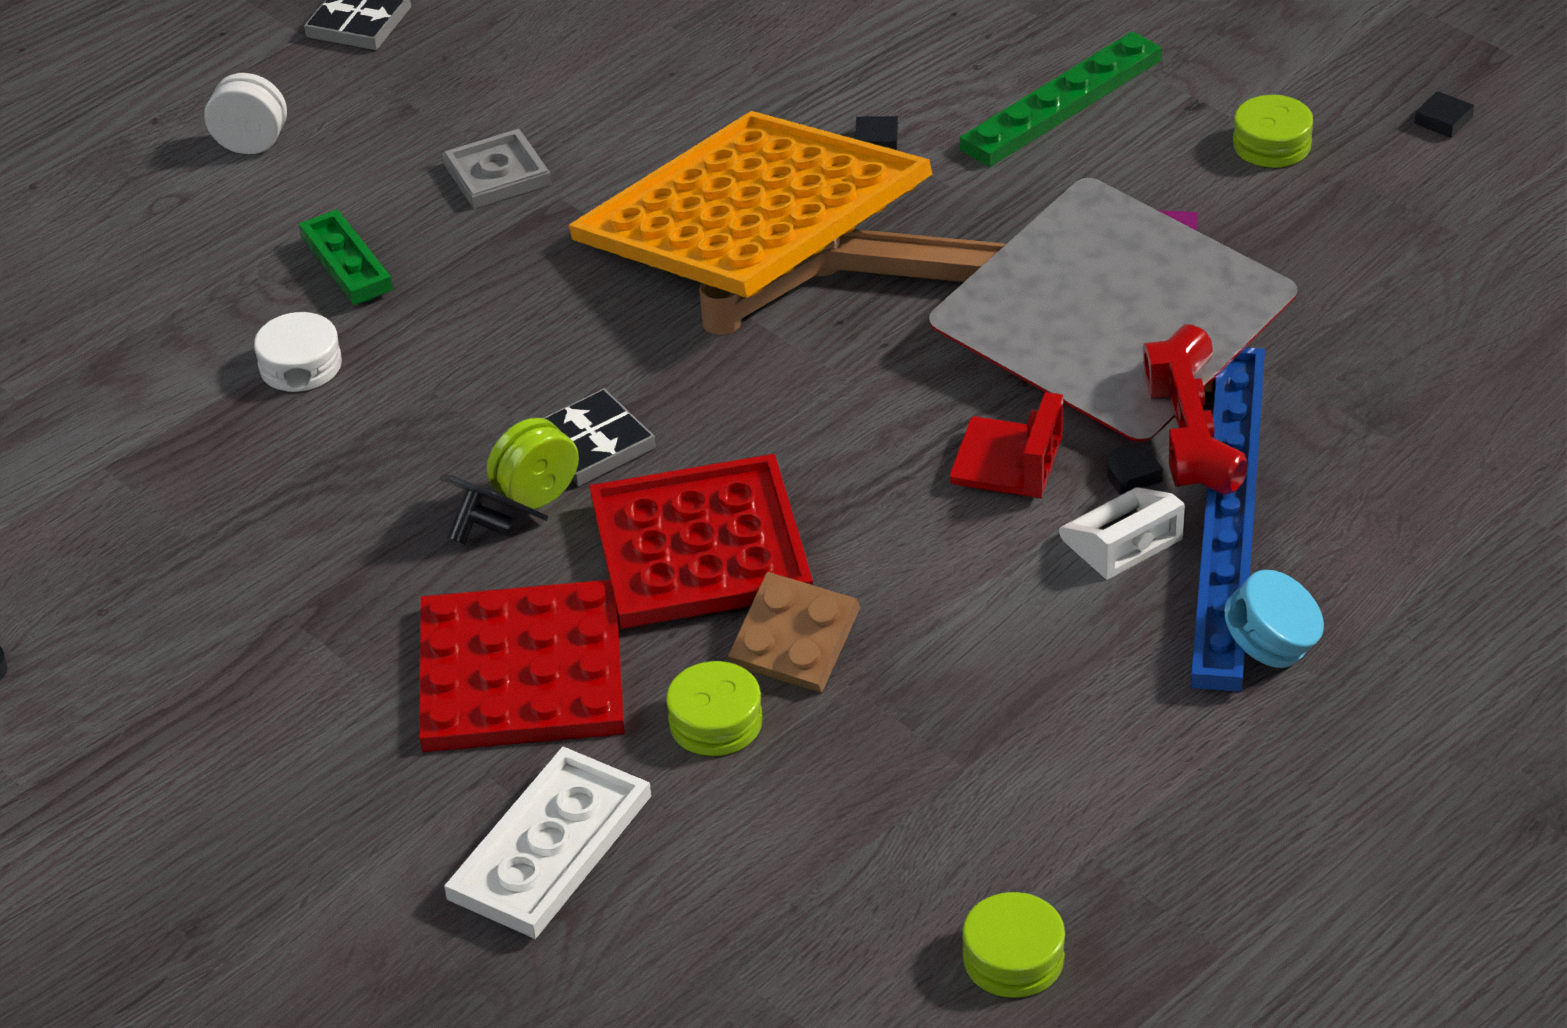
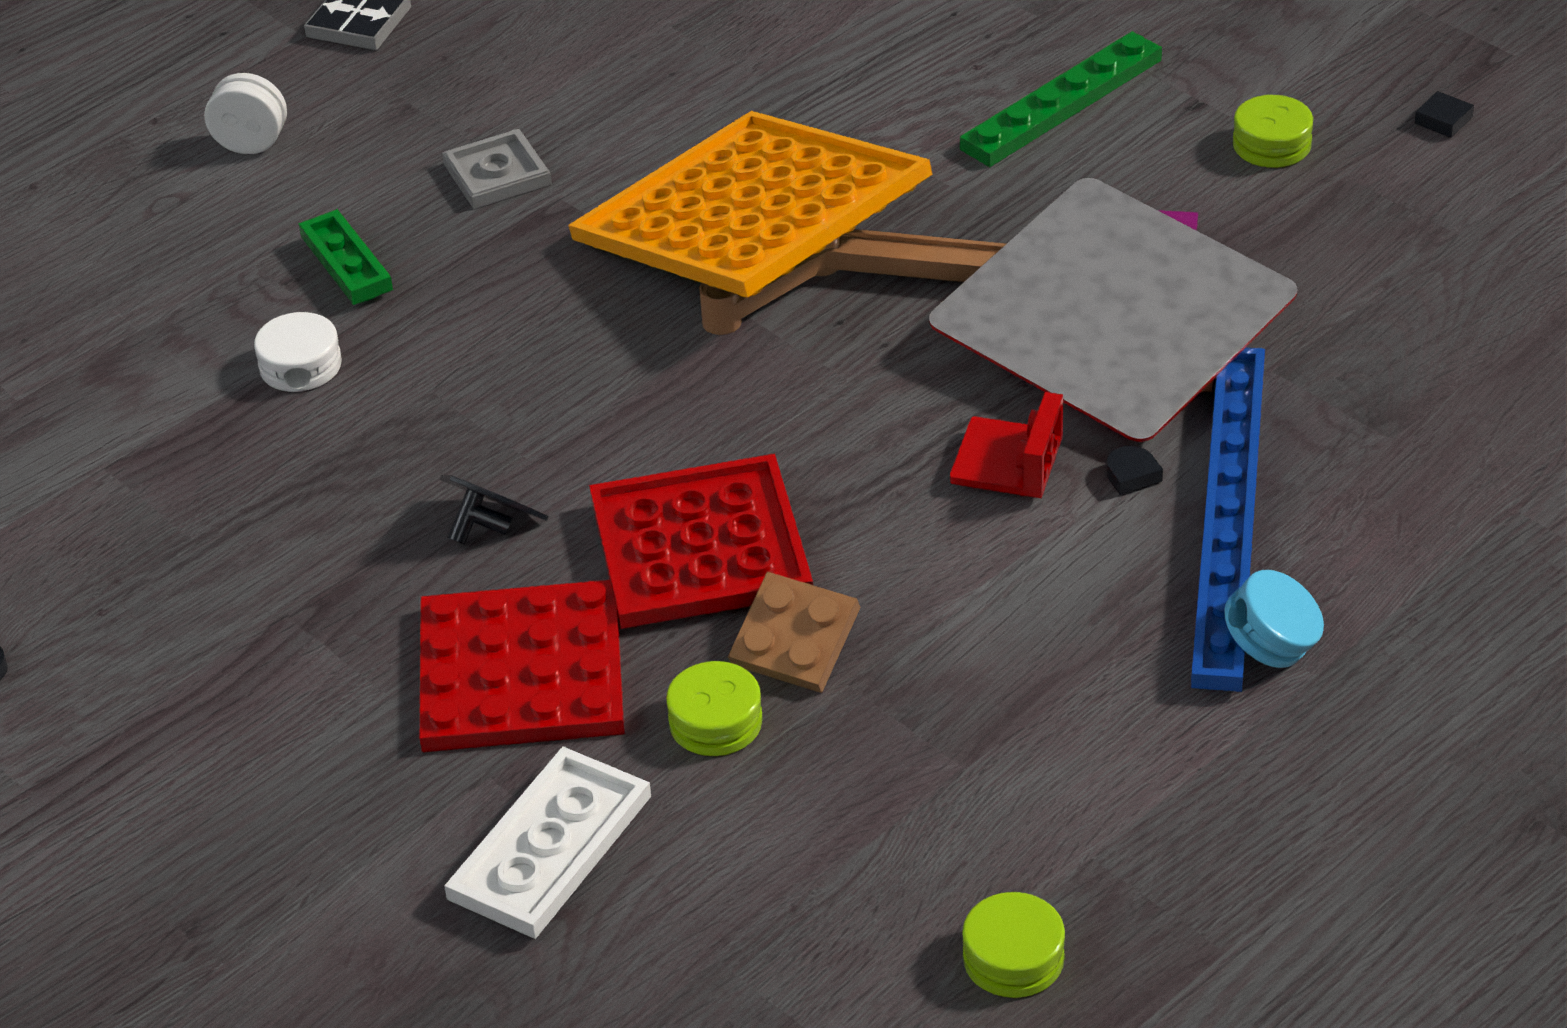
(532, 463): lime head -> none
(602, 433): tile -> none
(878, 130): black tile -> none
(1131, 540): white tile -> none
(1192, 448): red plate -> none

